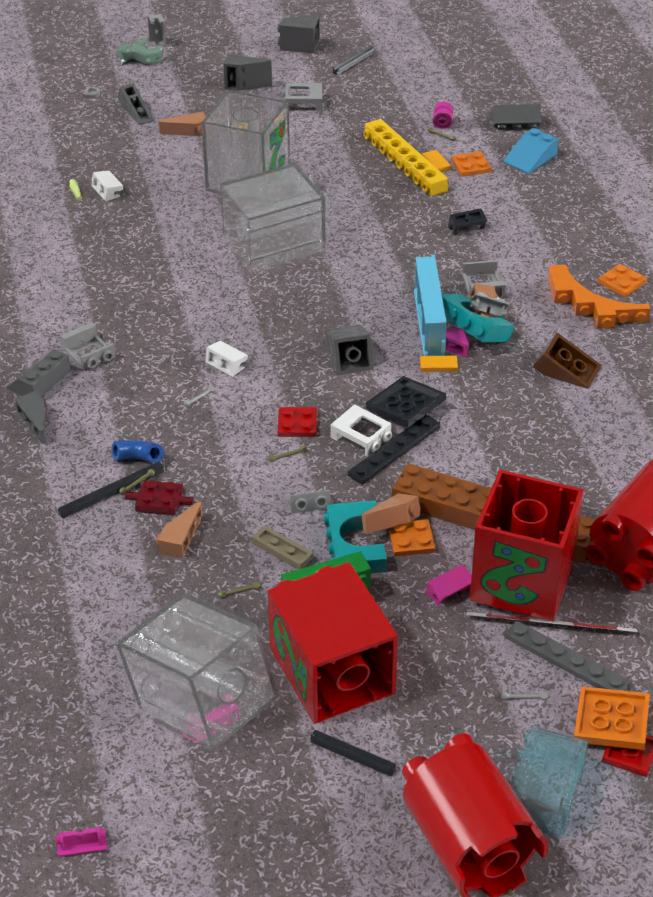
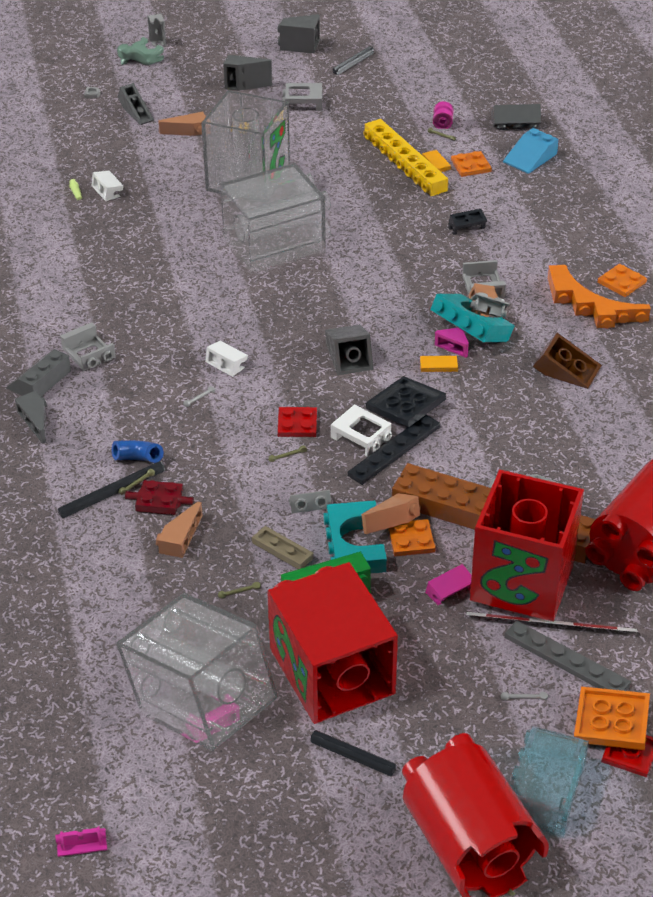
(432, 320): medium azure piece -> none

